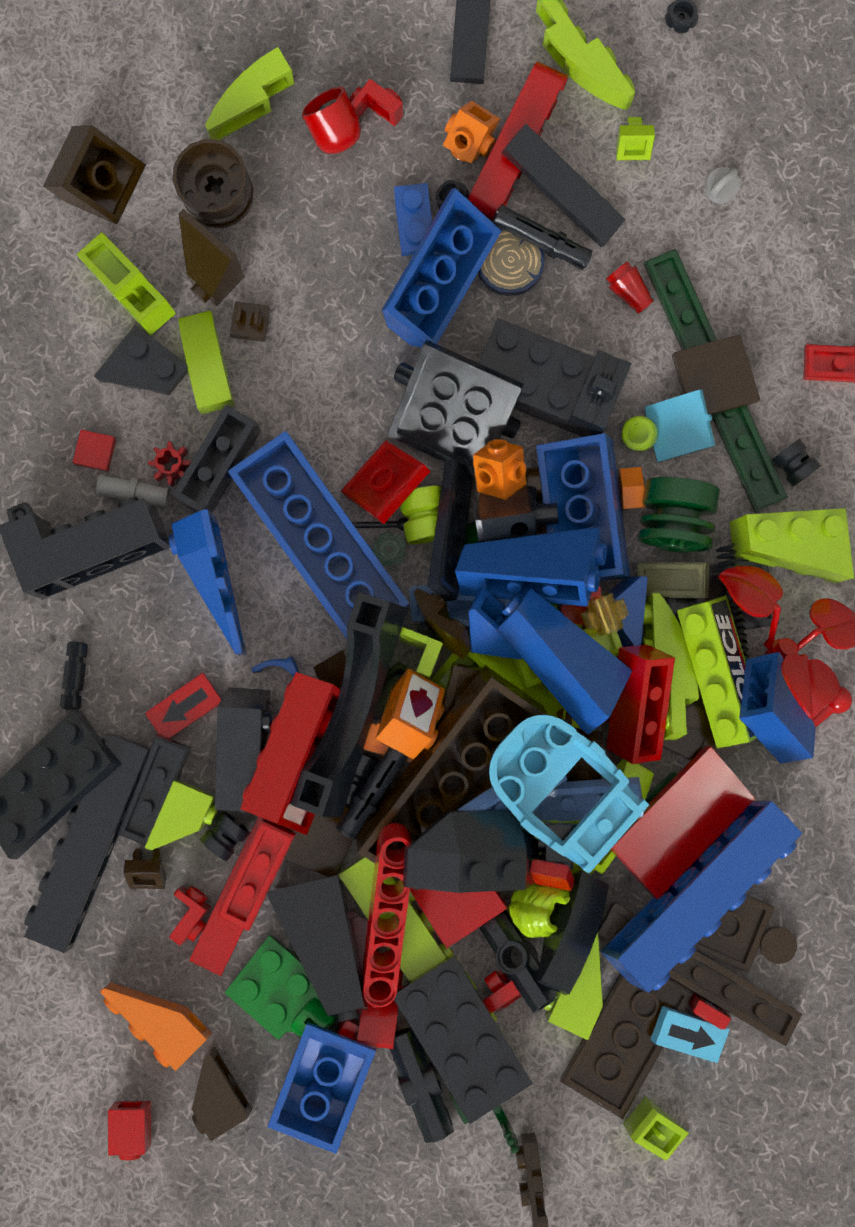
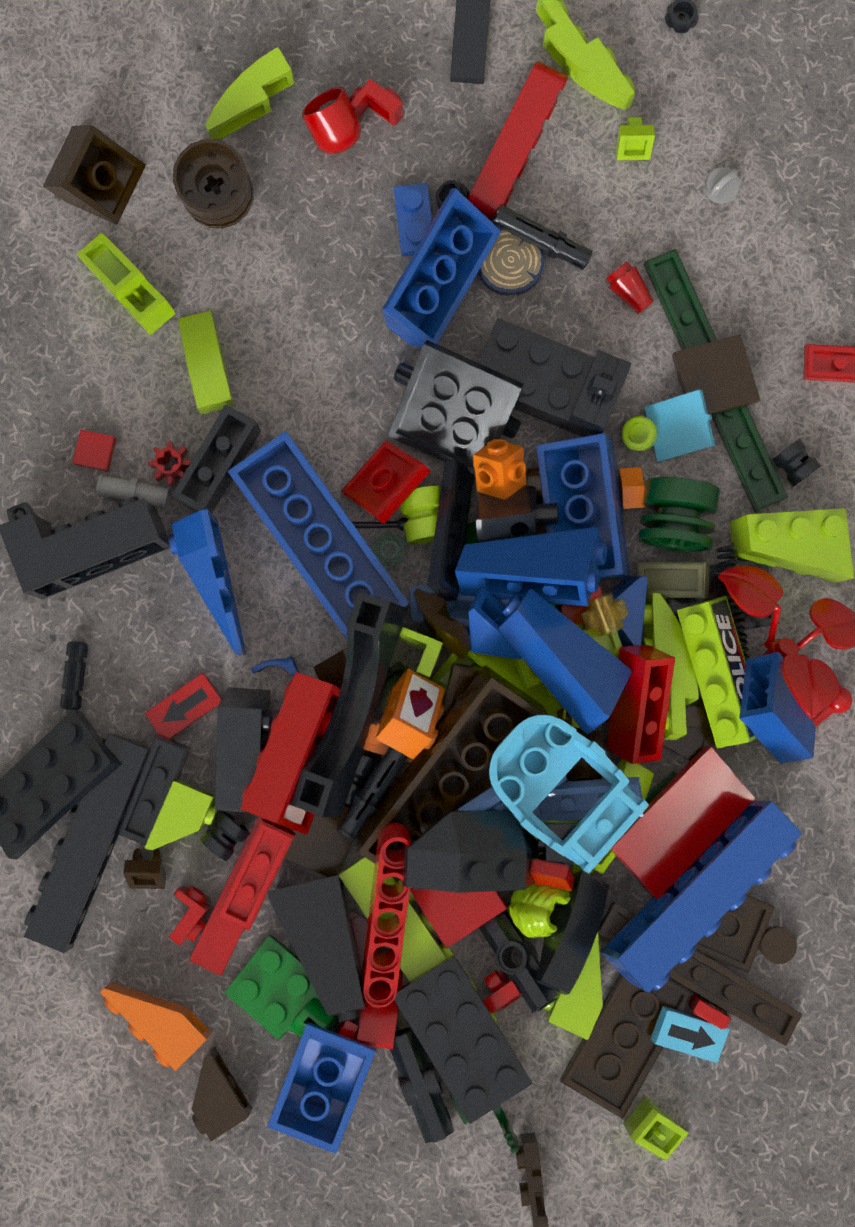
(129, 1129): red brick -> none
(143, 364): black wing -> none
(208, 262): dark brown slope -> none
(250, 321): dark brown tile -> none
(471, 132): orange brick -> none
(563, 185): black tile -> none

